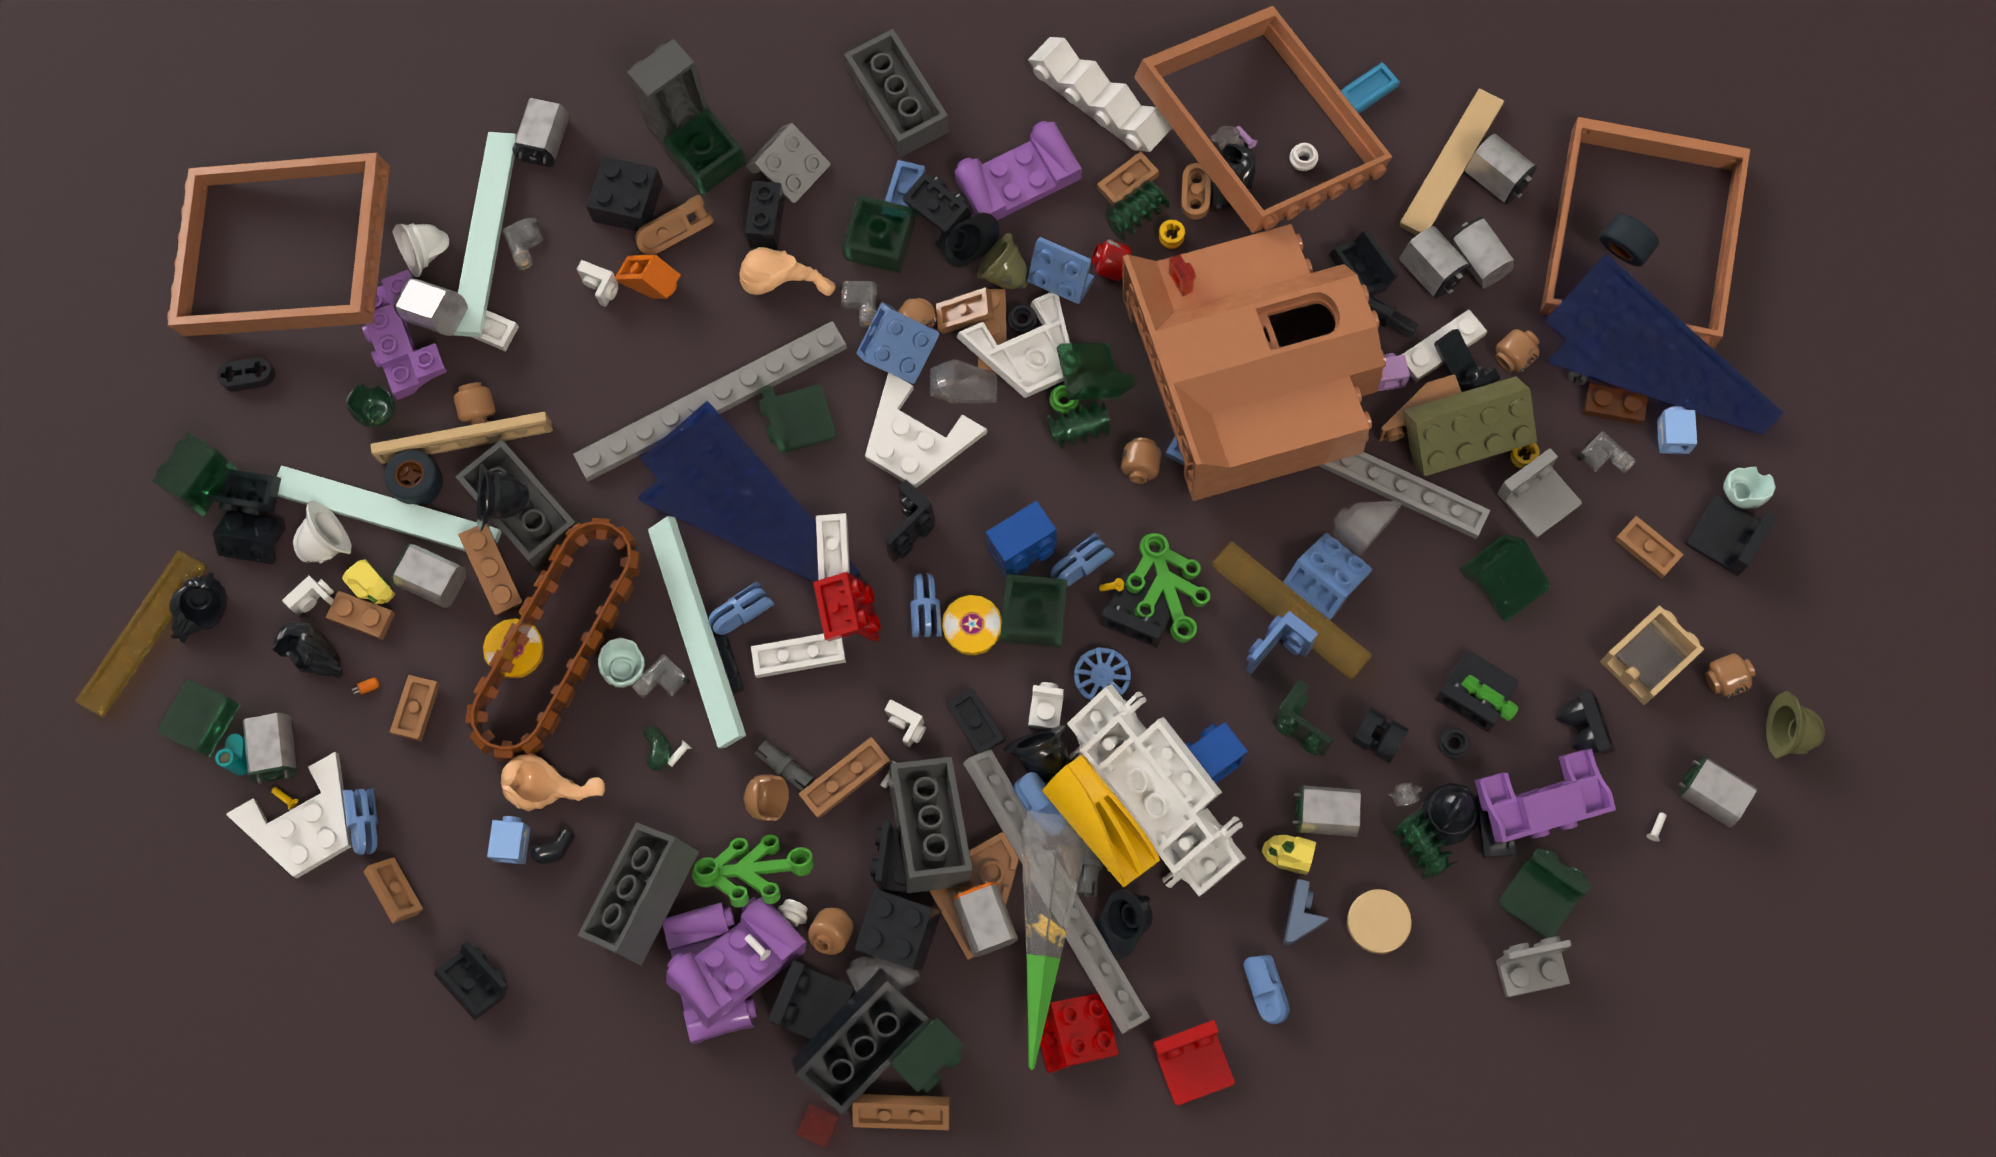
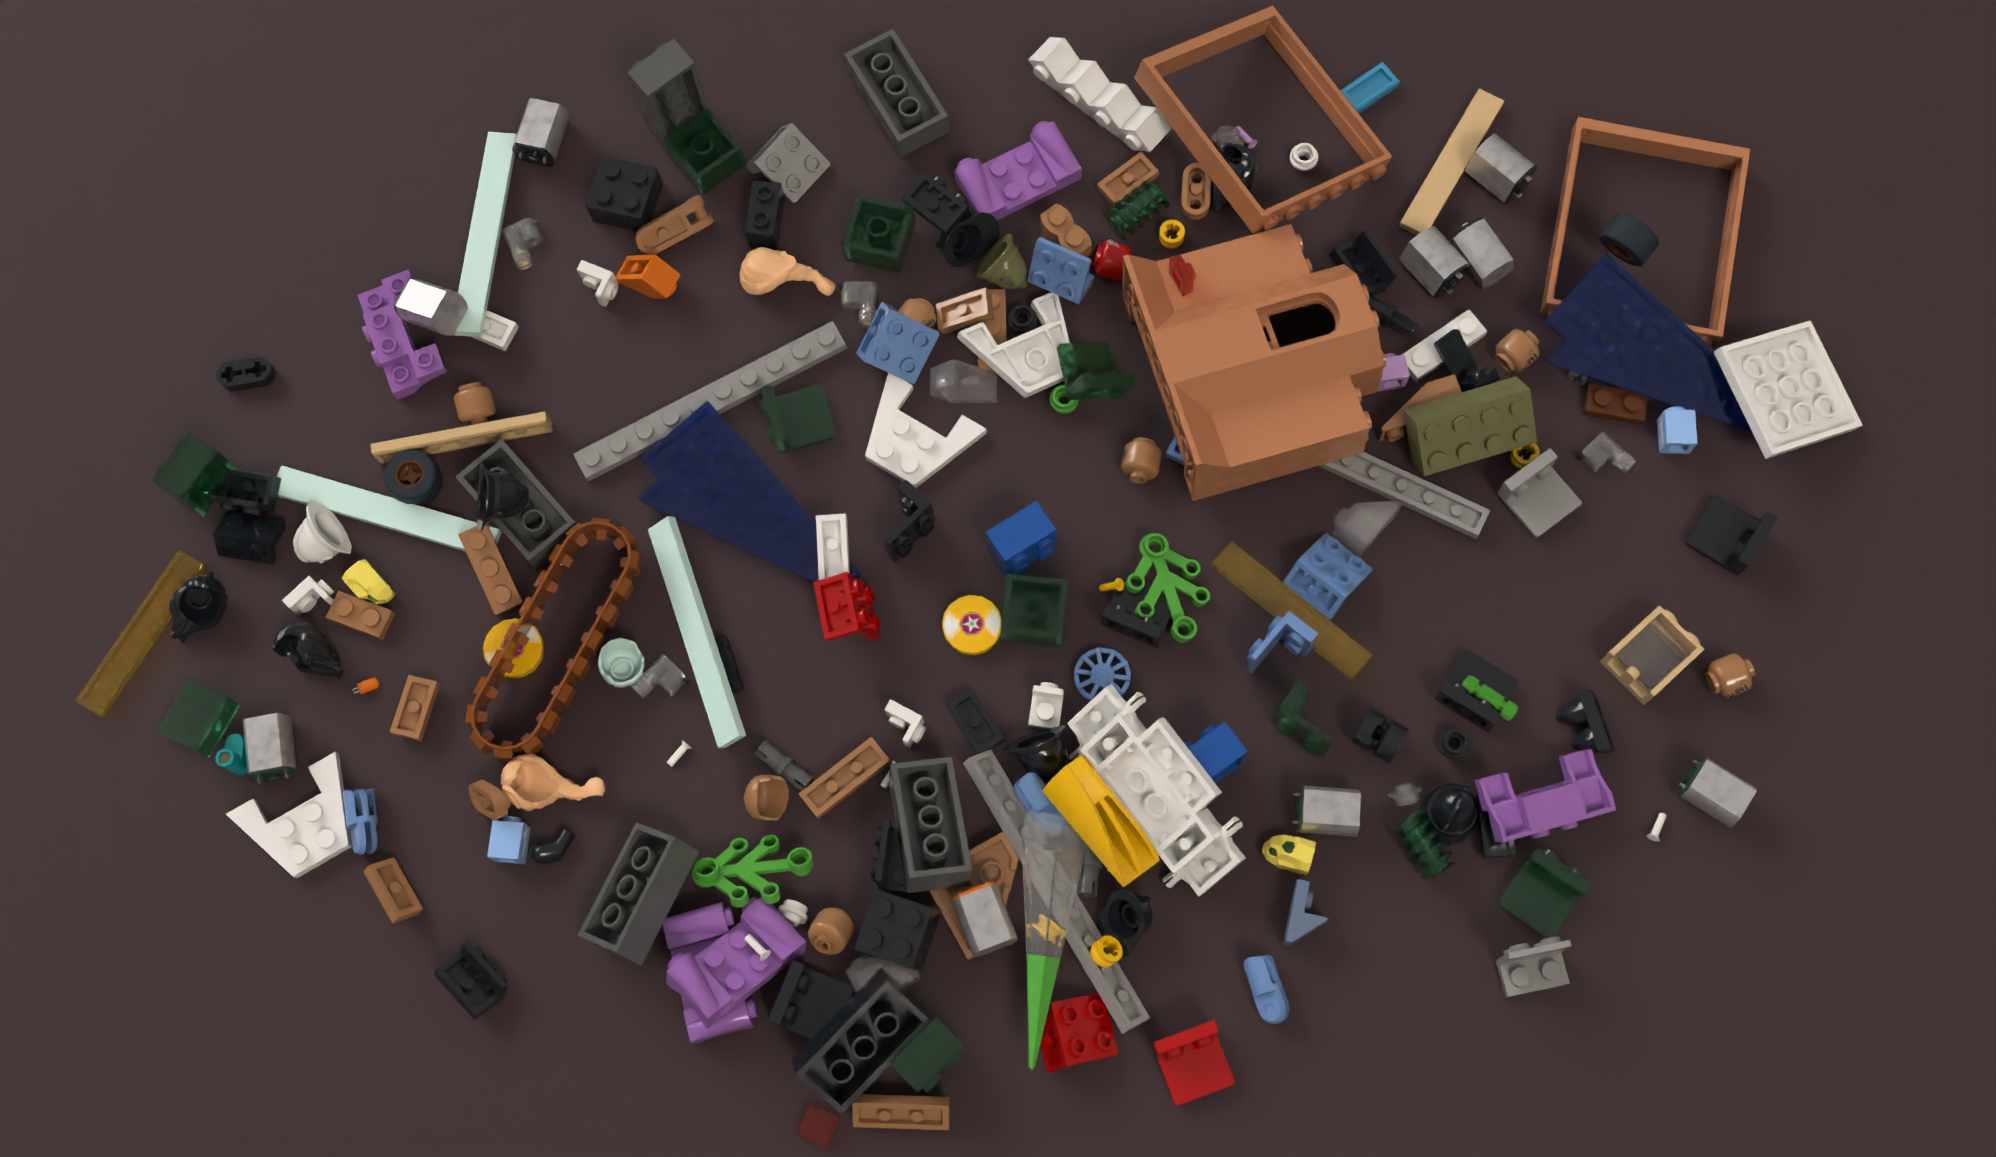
(292, 803): yellow piece -> none
(366, 257): nougat door -> none
(371, 405): clear green hair -> none
(419, 244): white piece -> none
(428, 575): flat silver piece -> none
(489, 799): none -> medium nougat plate
(660, 748): clear green arm -> none
(740, 609): medium blue arm -> none
(796, 655): white plate -> none
(903, 179): medium blue plate -> none
(925, 606): medium blue arm -> none
(1059, 228): none -> medium nougat brick
(1079, 425): clear green piece -> none
(1082, 560): medium blue arm -> none
(1100, 957): none -> yellow bush
(1379, 921): tan tile -> none
(1508, 575): clear green bracket -> none
(1648, 547): medium nougat plate -> none
(1748, 488): light aqua hair -> none
(1787, 389): none -> white plate
(1792, 727): olive piece -> none

